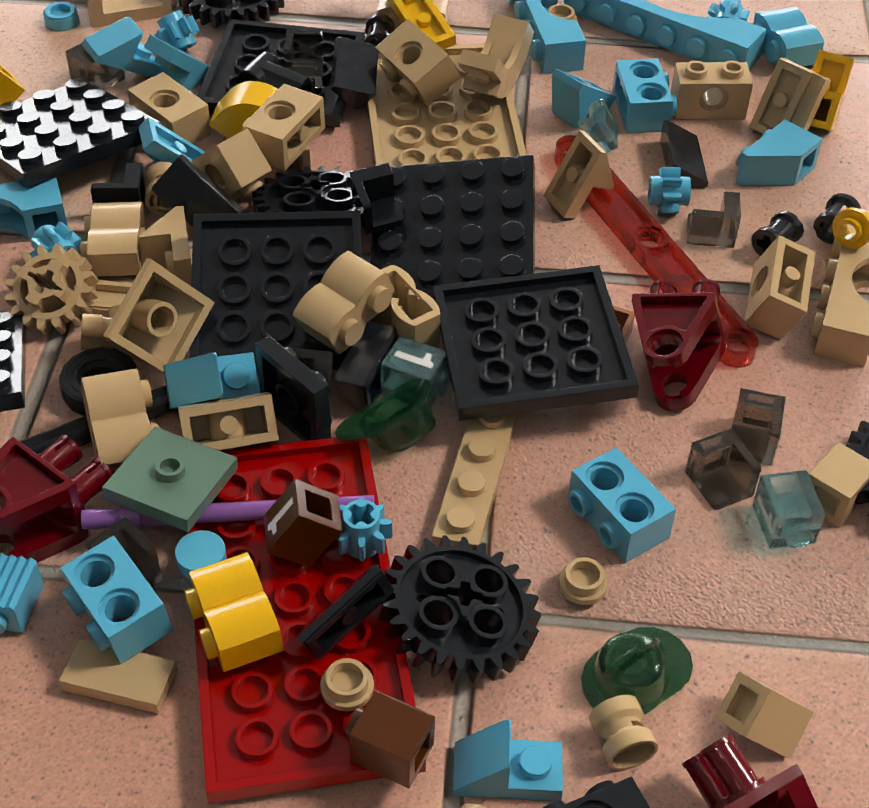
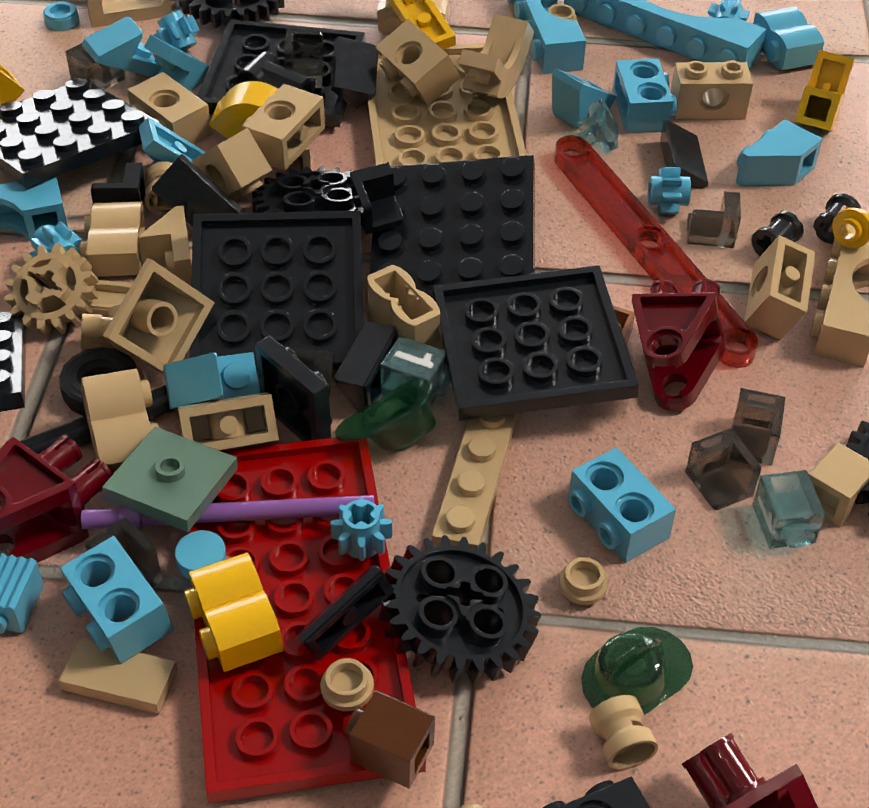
(302, 523): reddish brown brick -> none
(344, 302): tan brick -> none
(380, 30): black bush -> none
(504, 768): medium azure slope -> none
(580, 171): tan slope -> none
(764, 715): tan panel -> none
(790, 95): tan plate -> none

